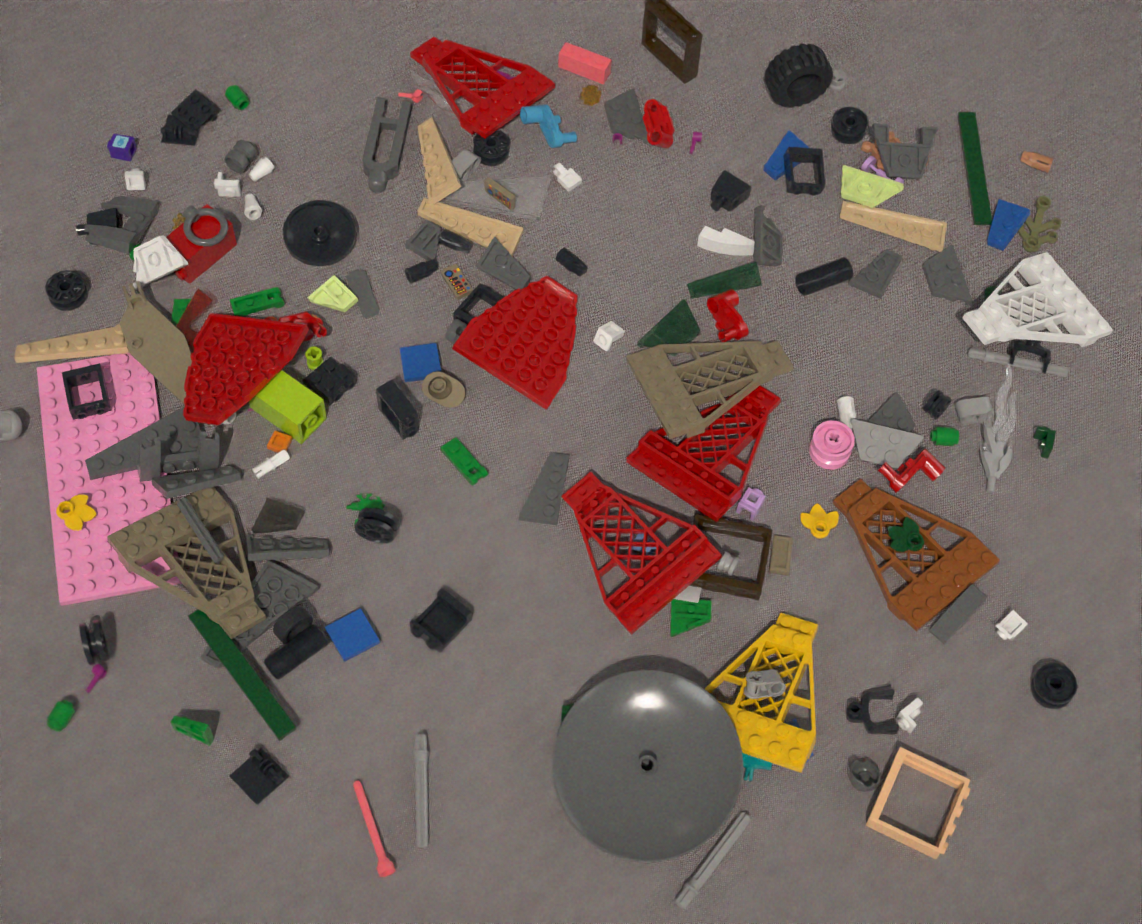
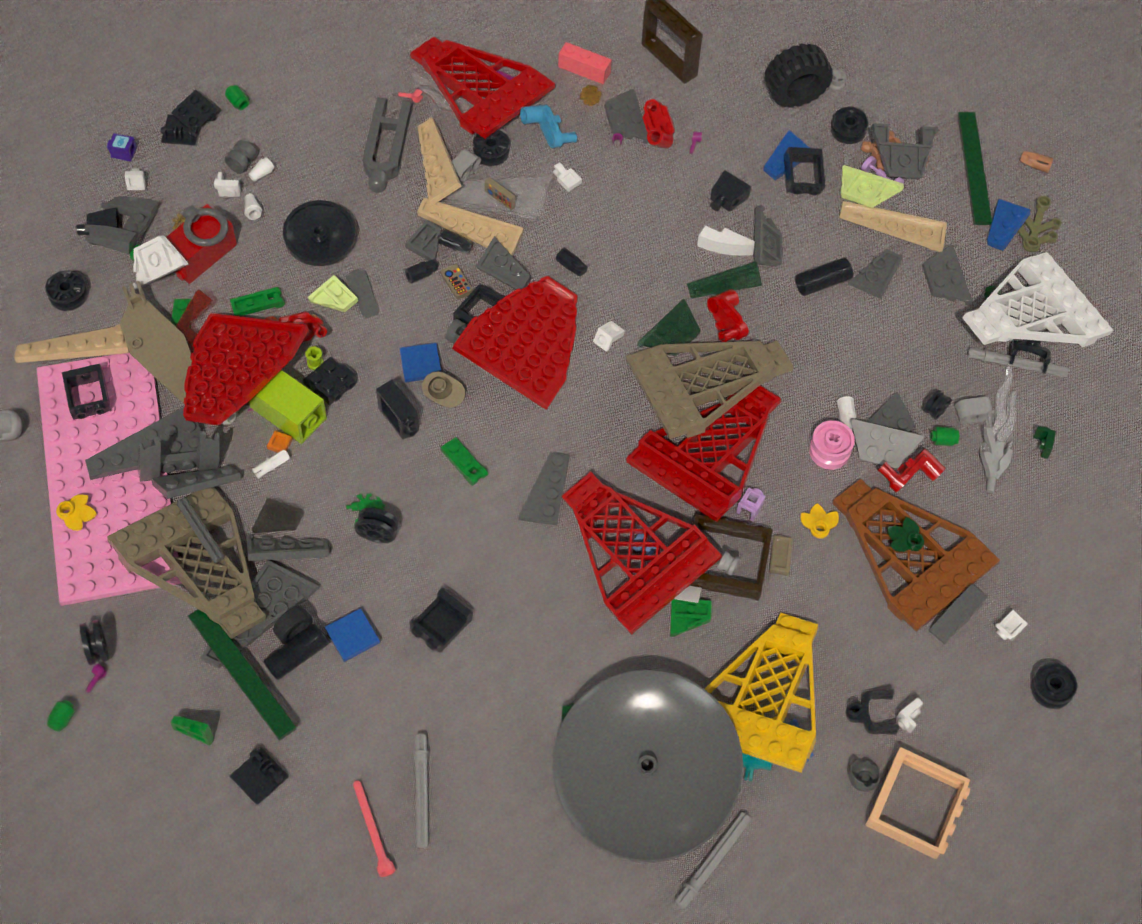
(766, 683): light grey piece -> none

